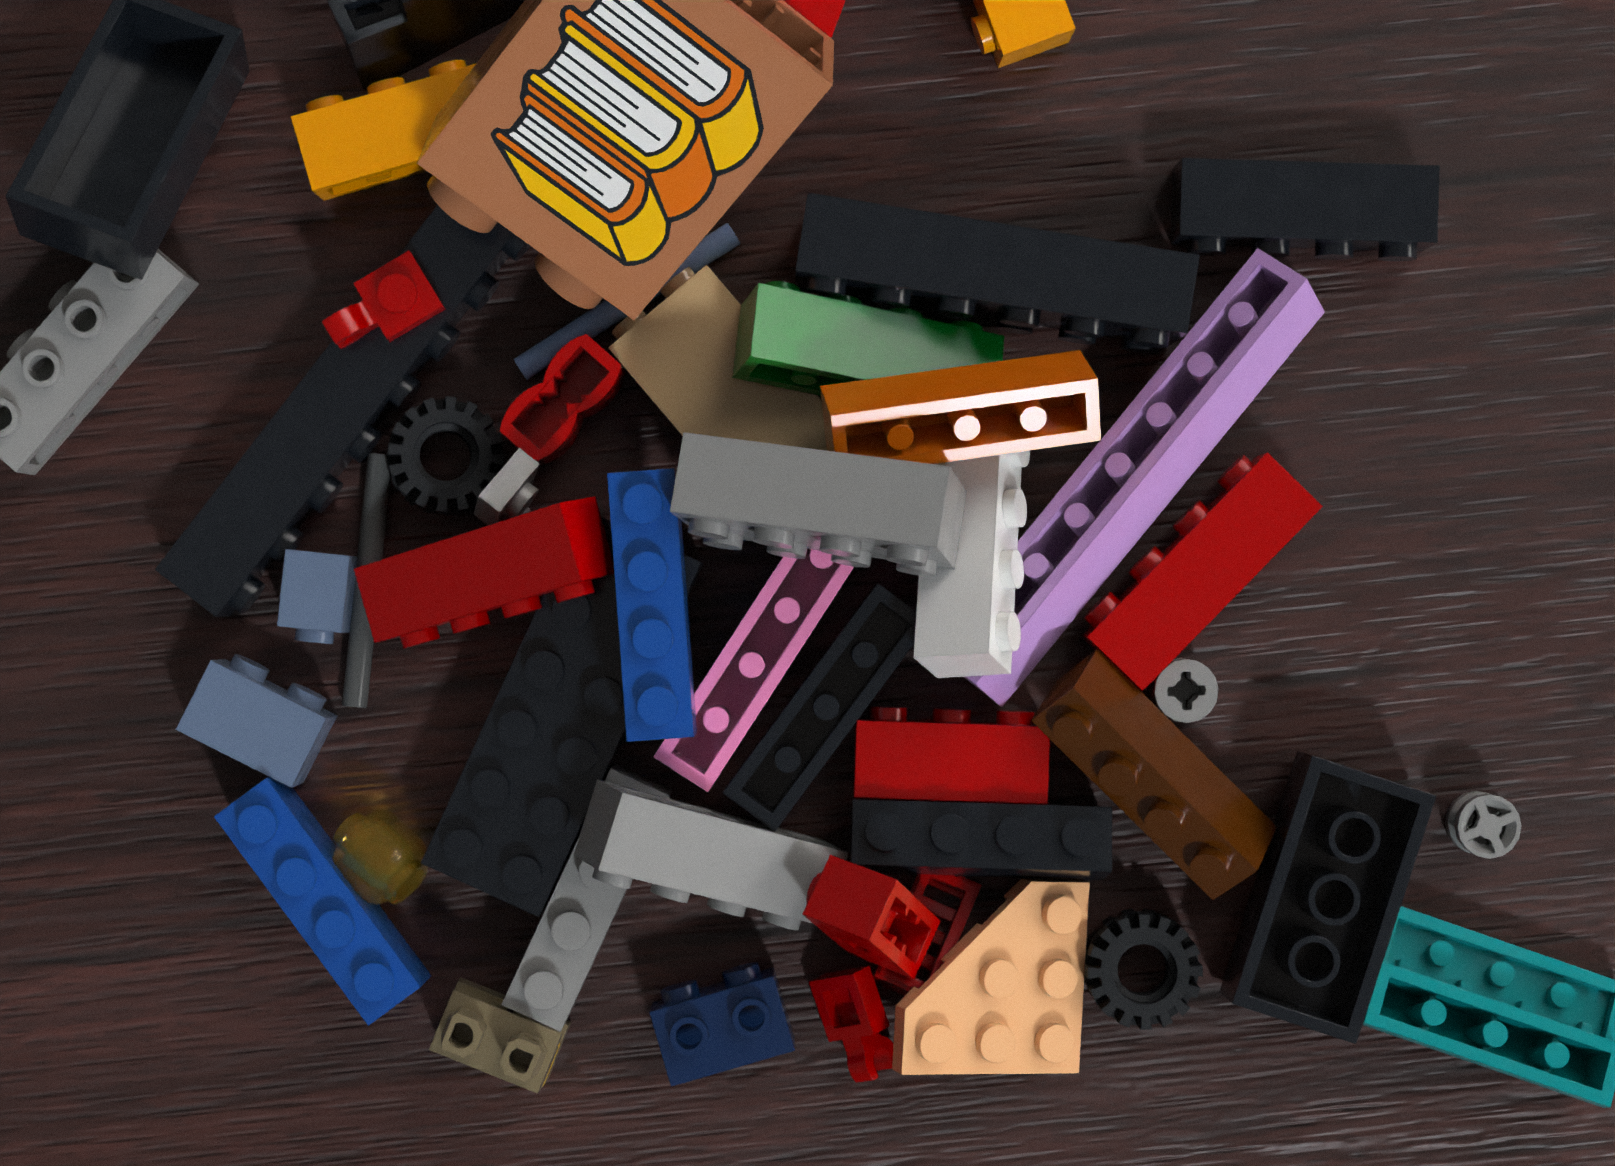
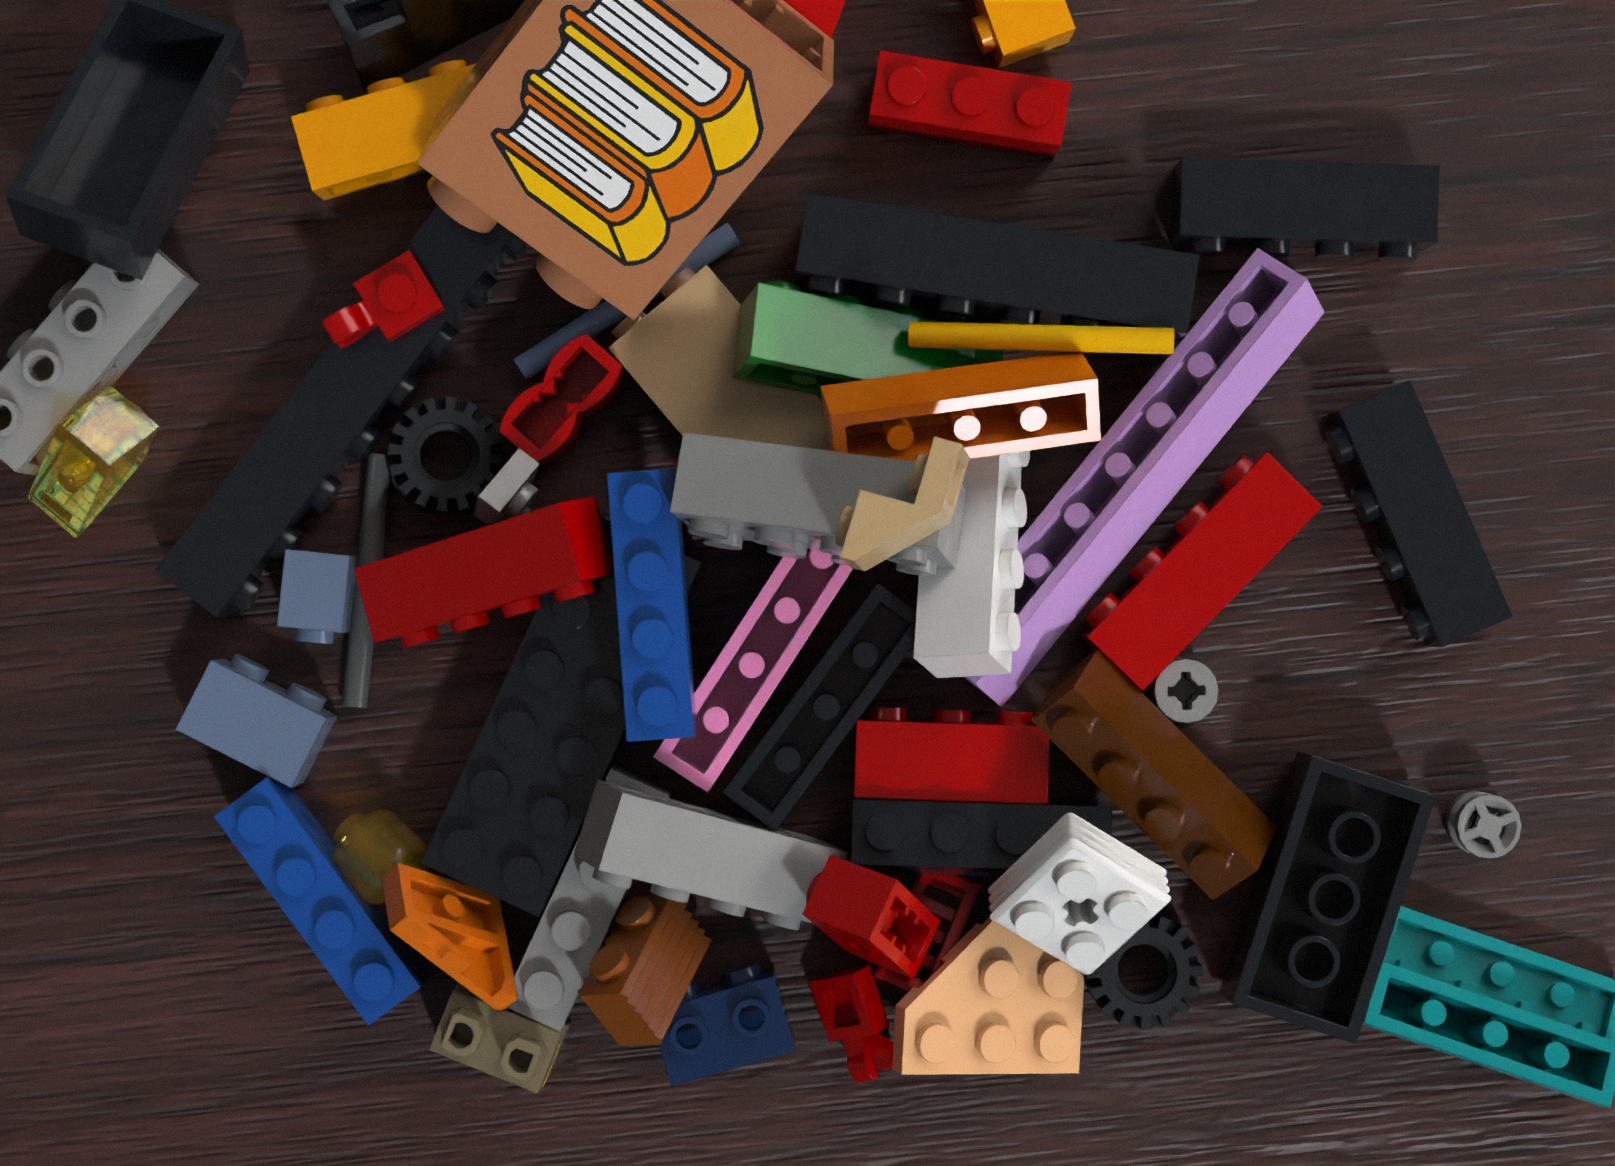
(91, 459): none -> clear yellow slope
(453, 929): none -> orange wing
(644, 969): none -> dark orange brick
(886, 526): none -> tan slope
(969, 105): none -> red brick
(1041, 337): none -> yellow bar
(1078, 894): none -> white brick
(1417, 516): none -> black brick

